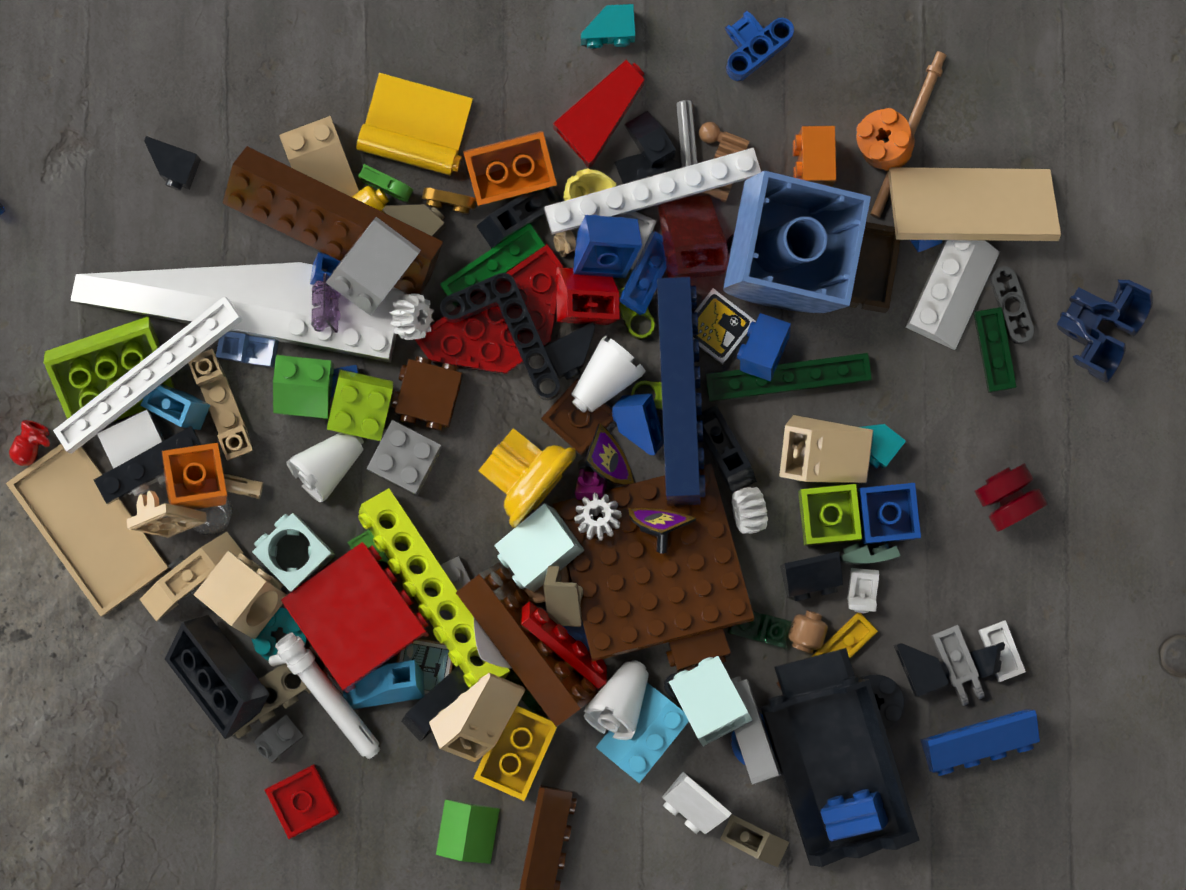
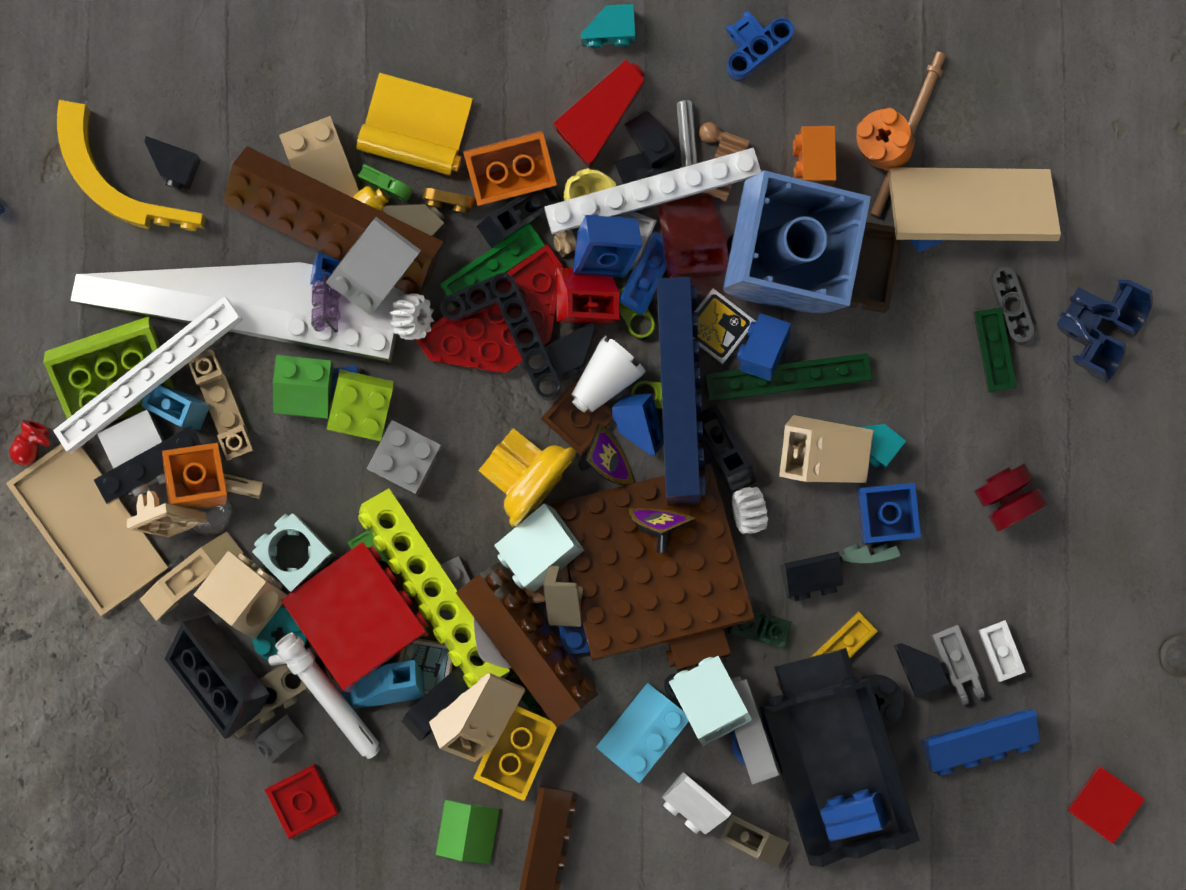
(75, 148): none -> yellow arch
(247, 349): medium blue slope -> none
(325, 464): white cone -> none
(427, 393): reddish brown brick -> none
(563, 644): red plate -> none
(588, 484): magenta tile -> none
(593, 508): white gear -> none
(619, 701): white cone -> none
(808, 632): medium nougat head -> none
(830, 514): lime brick -> none
(863, 590): white bracket -> none
(952, 290): white slope -> none
(987, 659): black tile -> none
(1105, 804): none -> red tile

